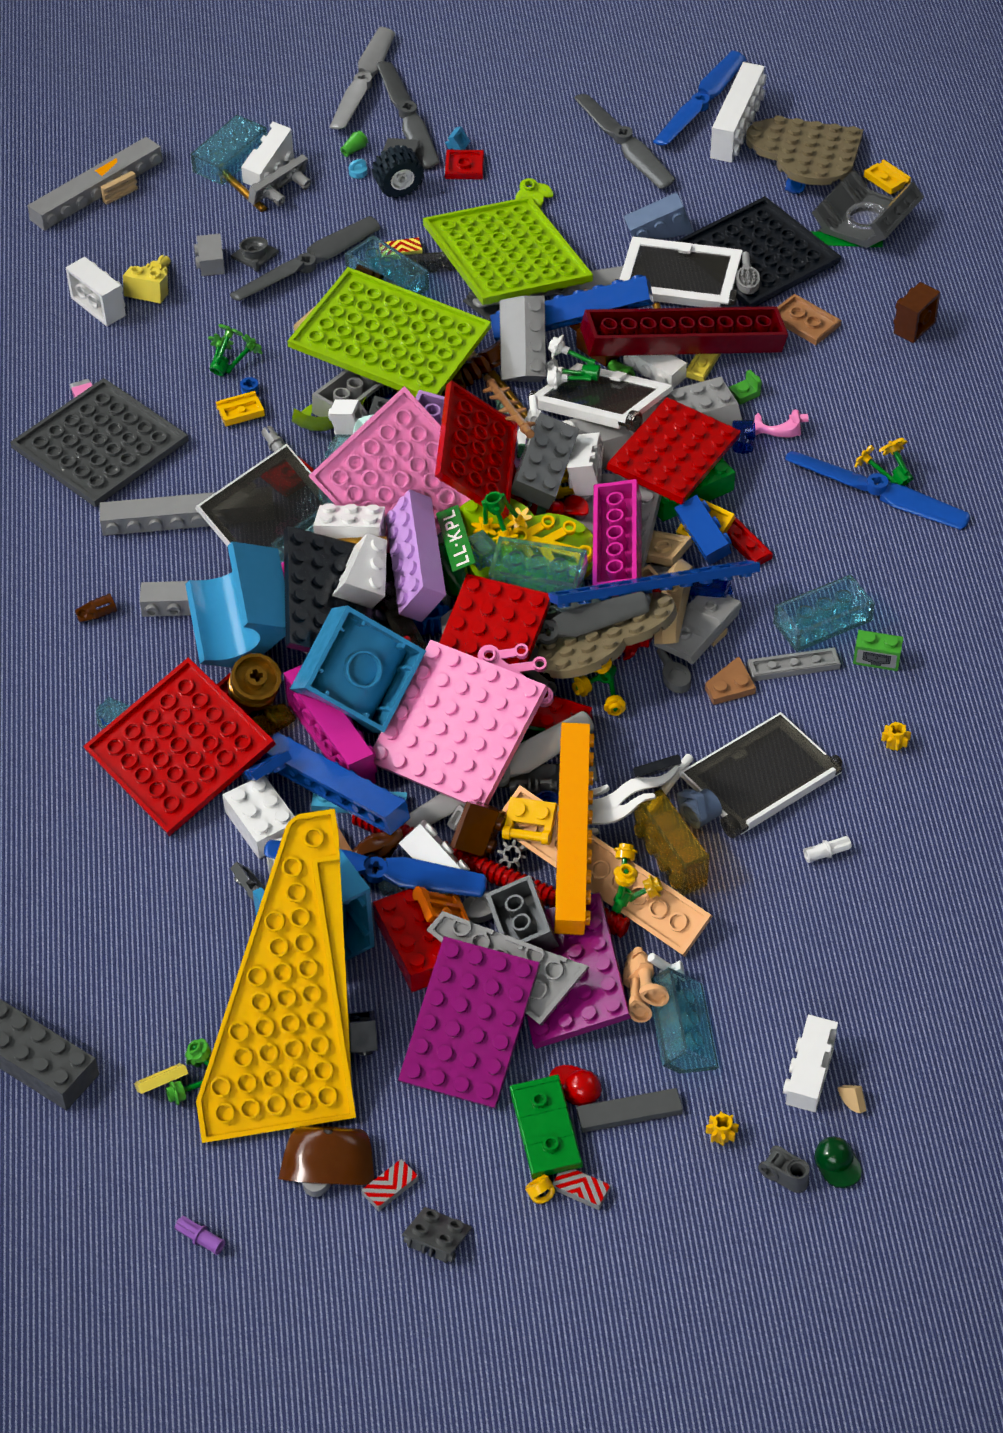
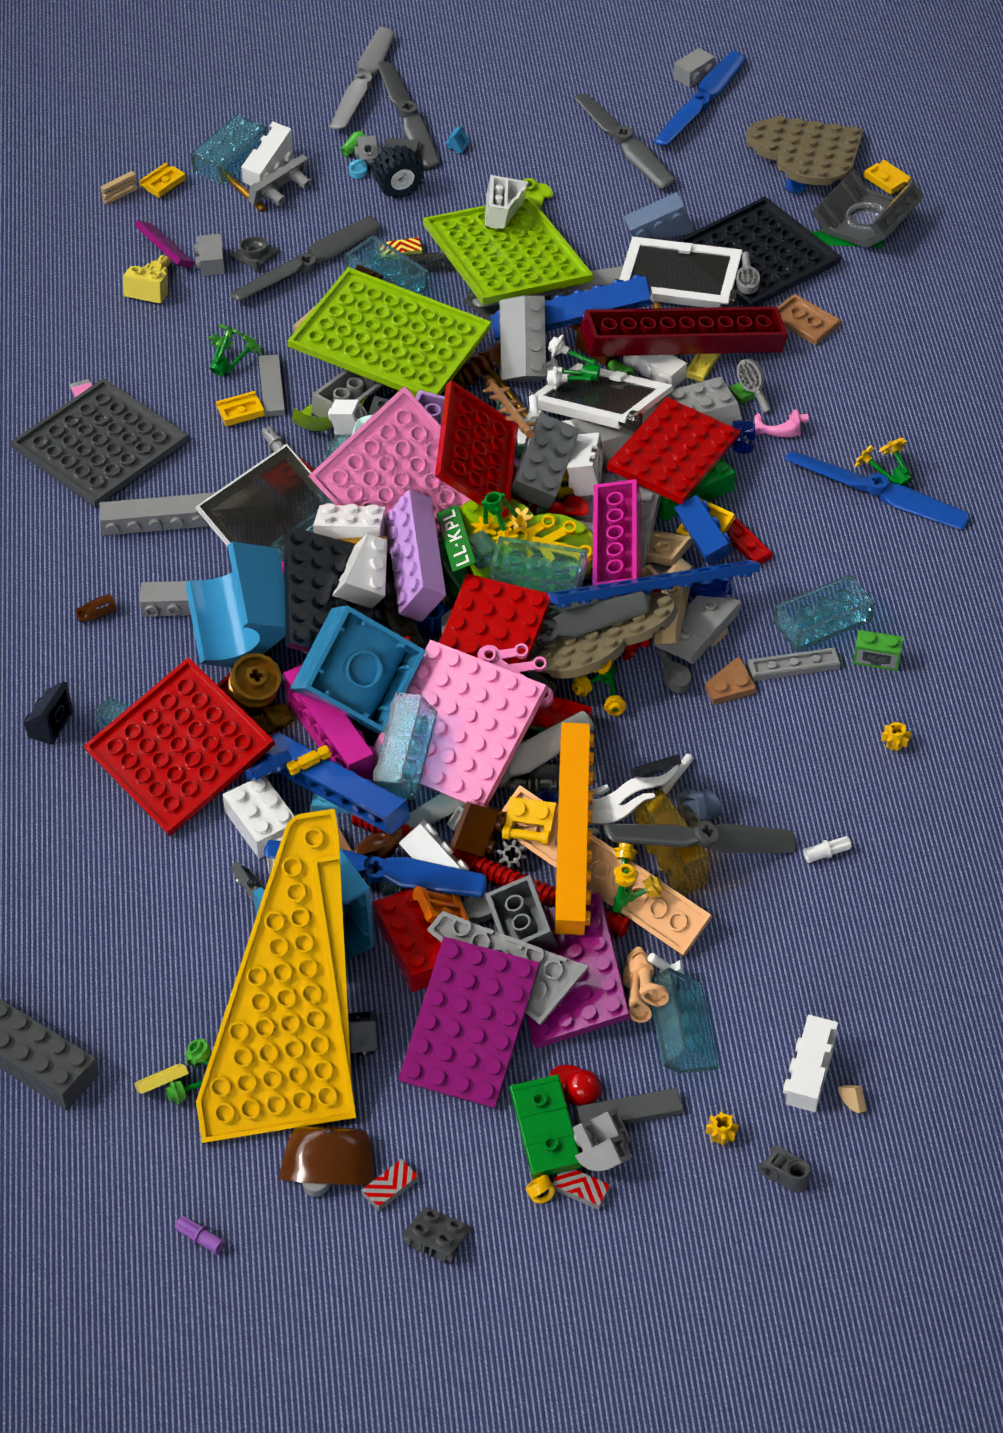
(49, 714): none -> black slope
(86, 187): light grey brick -> none
(96, 291): white brick -> none
(162, 180): none -> yellow plate
(164, 244): none -> magenta tile
(249, 382): blue bush -> none
(271, 385): none -> light grey tile
(308, 760): none -> yellow axle
(365, 143): none -> light grey brick
(405, 745): none -> clear light blue brick
(464, 164): red tile -> none
(503, 200): none -> white wedge
(602, 1142): none -> light grey brick
(693, 67): none -> light grey brick
(721, 837): none -> dark grey piece
(737, 112): white brick -> none
(752, 379): none -> light grey piece
(762, 773): clear smoke door -> none
(837, 1162): dark green cap -> none
(916, 312): reddish brown brick -> none

